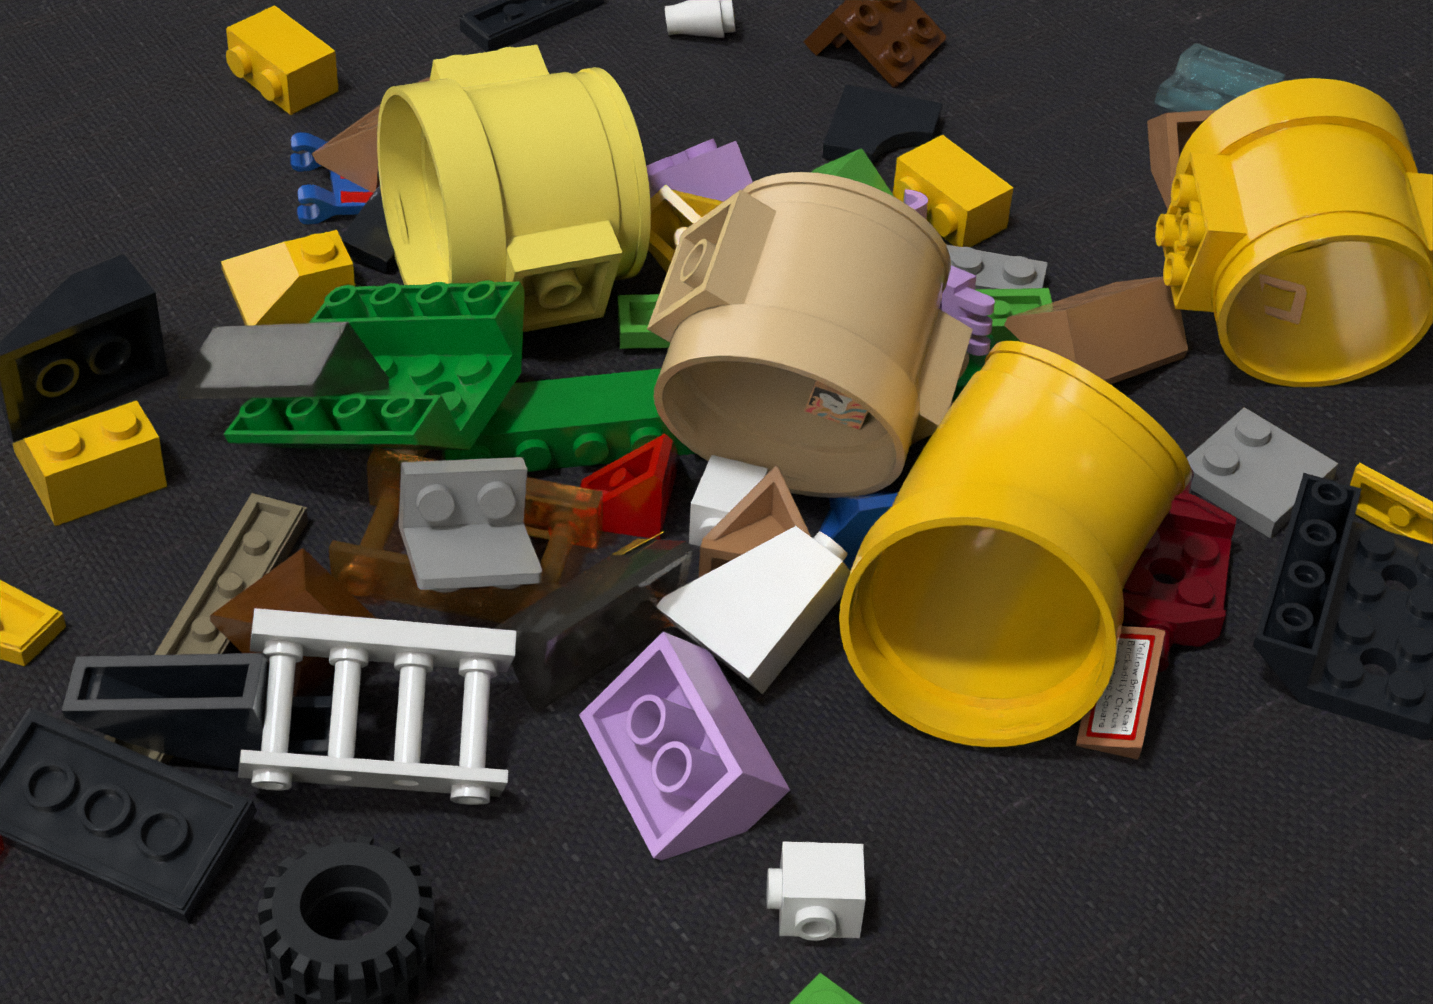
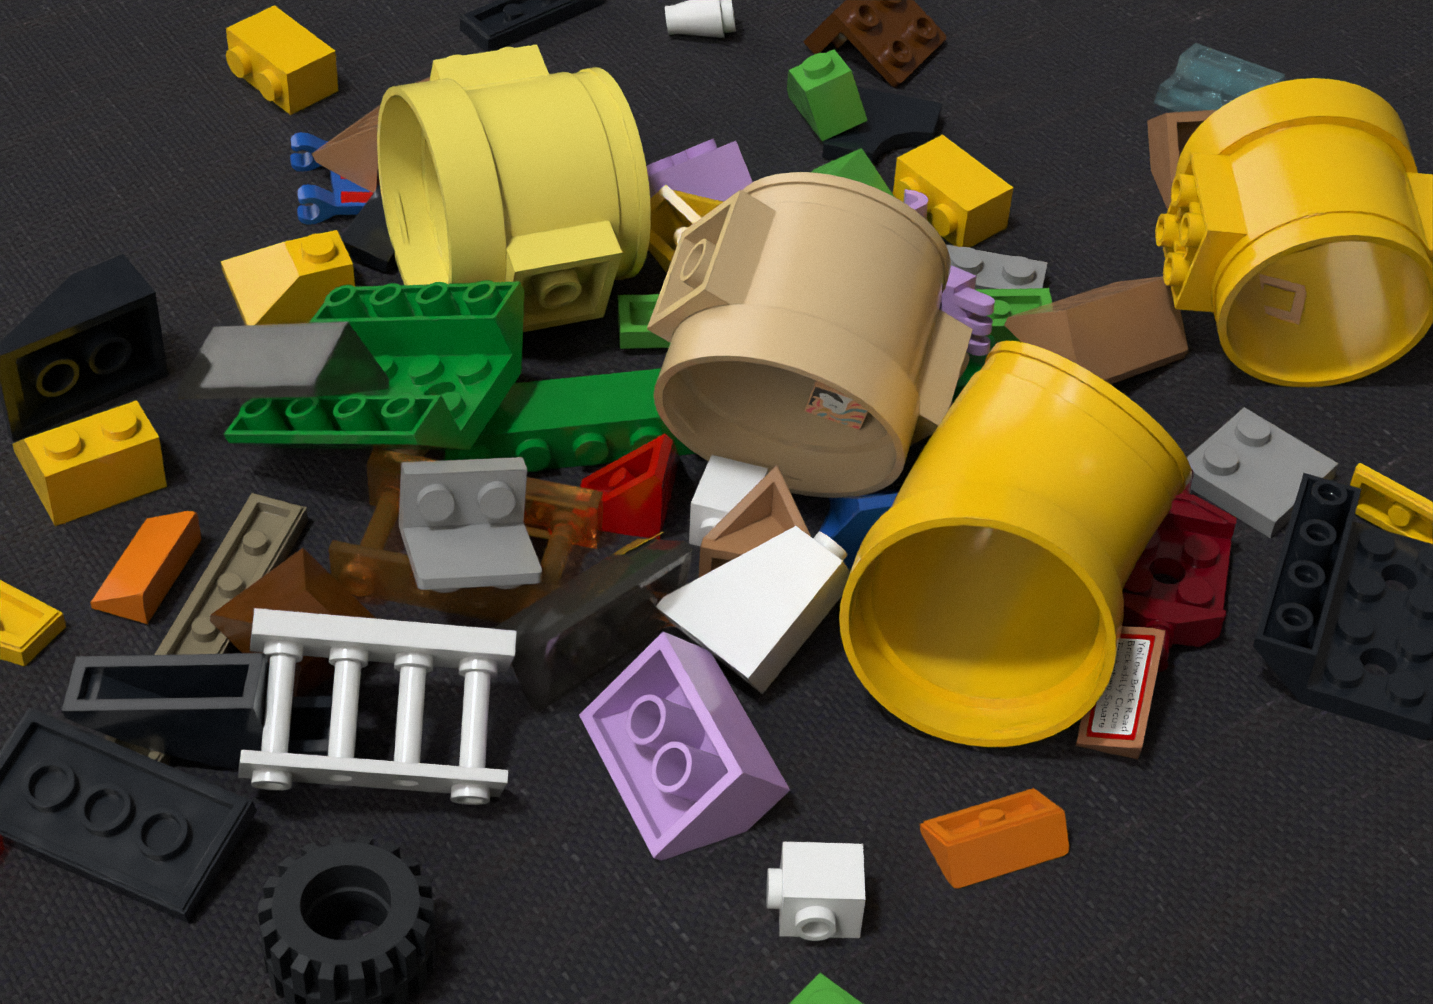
(149, 566): none -> orange slope
(826, 94): none -> bright green slope
(997, 837): none -> orange slope

